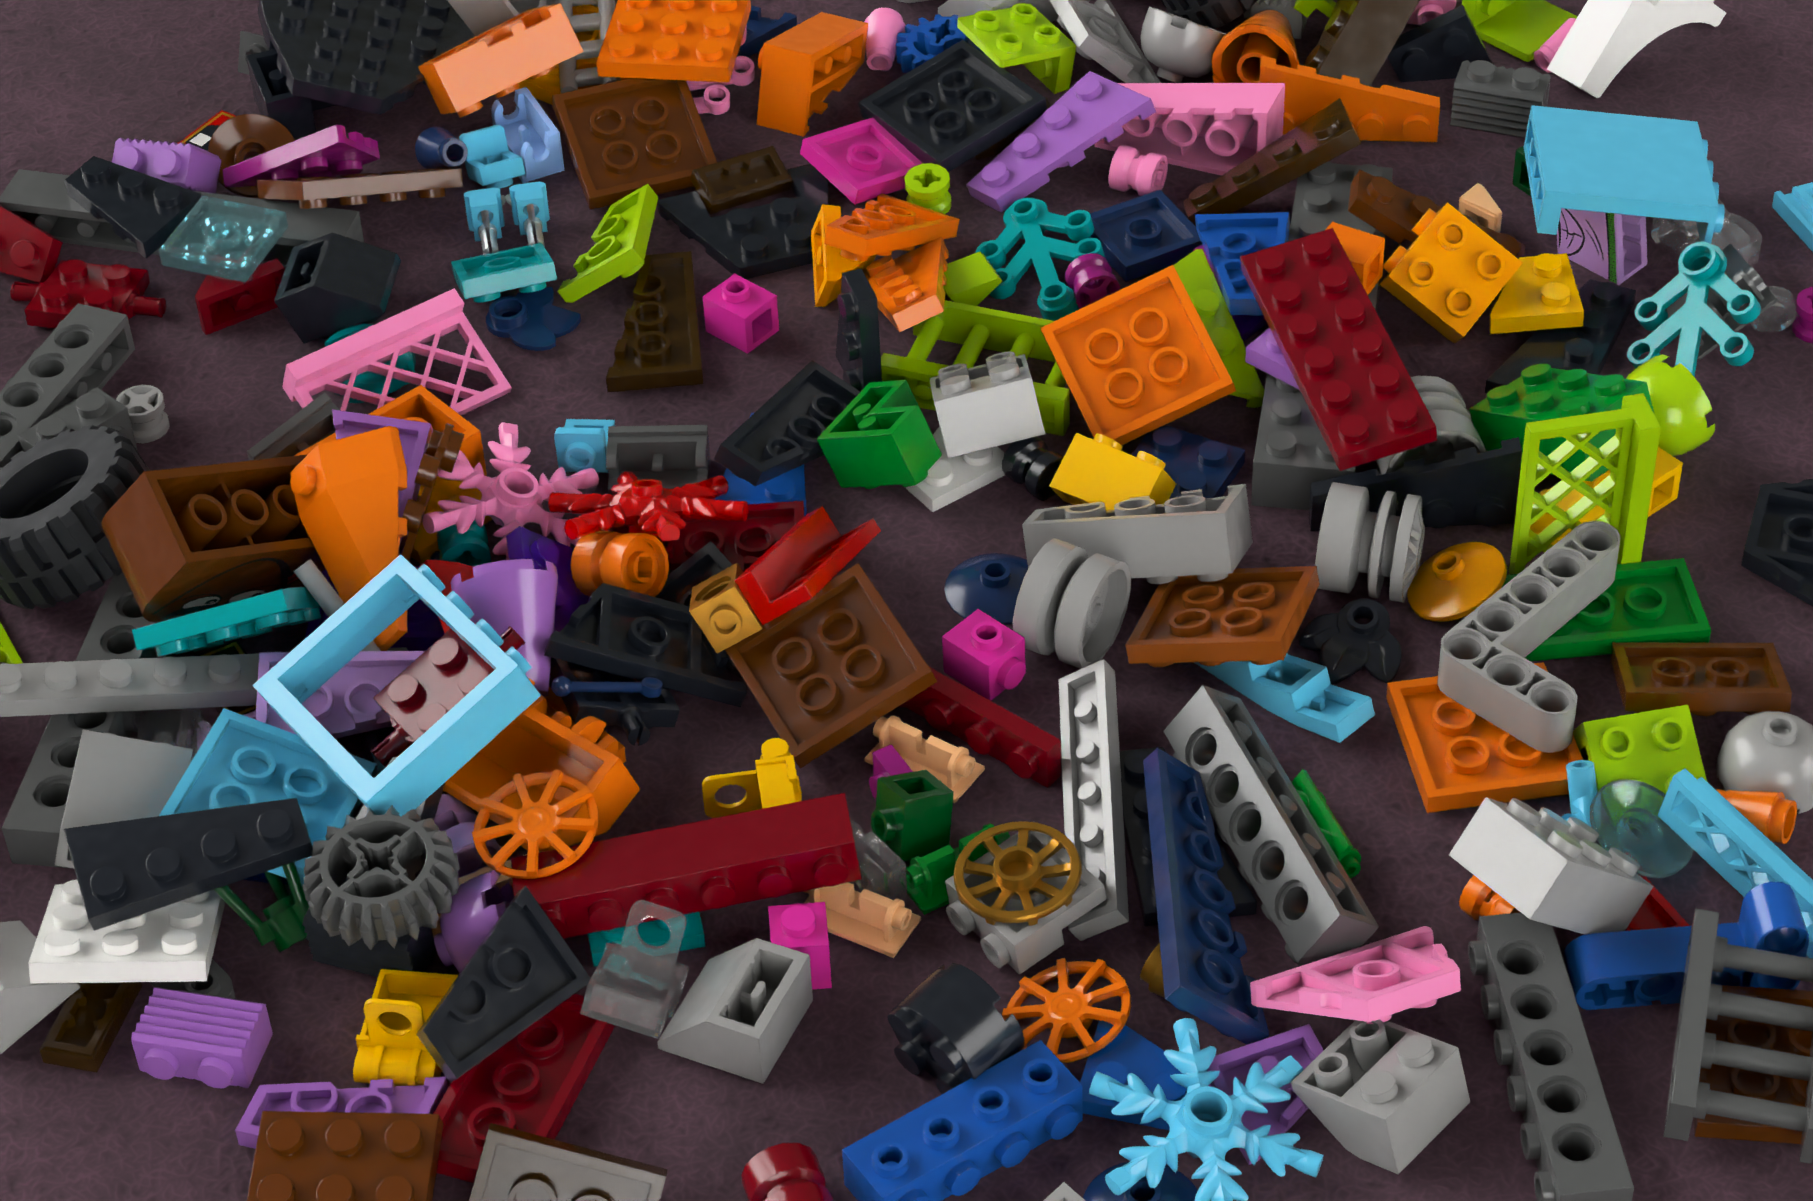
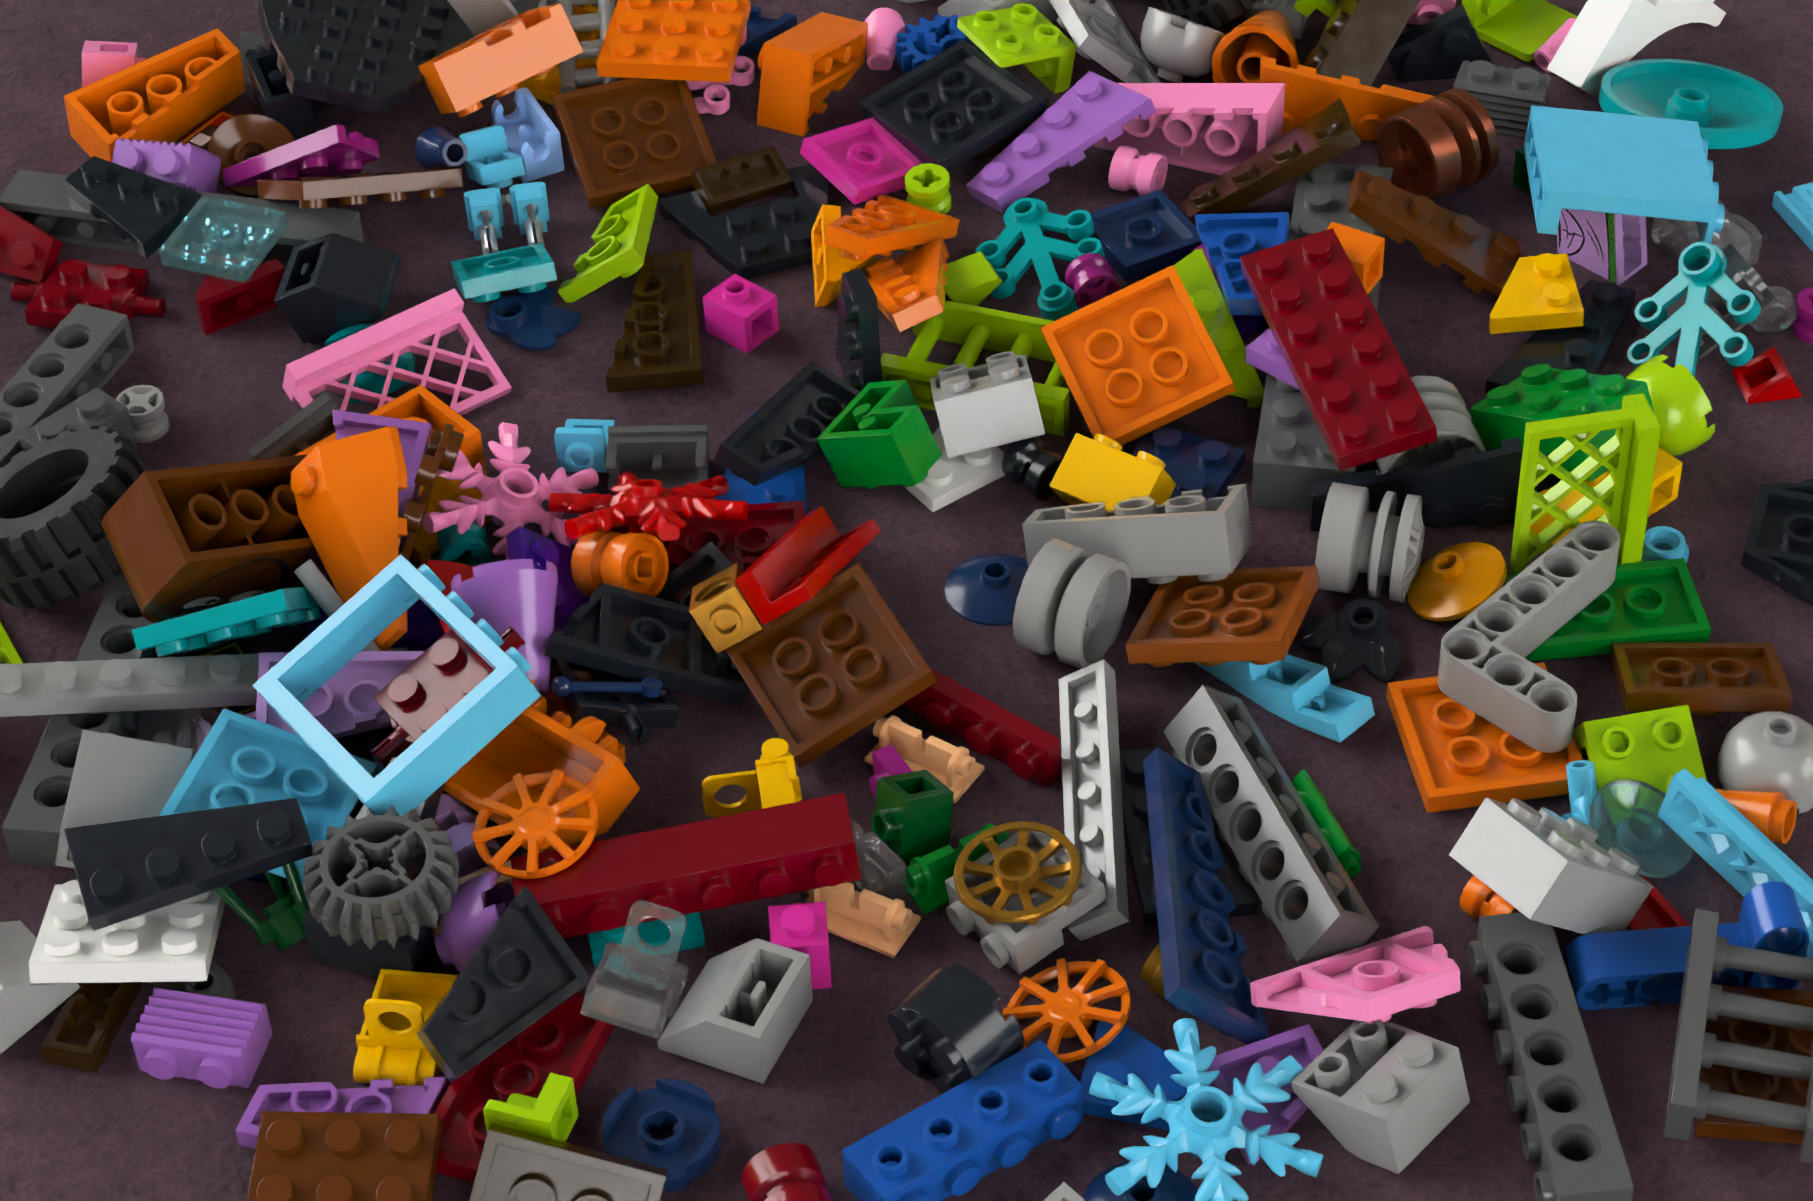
(106, 58): none -> bright pink brick
(157, 96): none -> orange wedge
(547, 1116): none -> lime panel
(670, 1104): none -> dark blue plate
(984, 655): dark pink brick -> none
(1439, 144): none -> copper wheel
(1449, 271): light orange brick -> none
(1481, 207): light nougat slope -> none
(1664, 544): none -> medium azure plate
(1727, 105): none -> teal dish
(1766, 379): none -> red slope

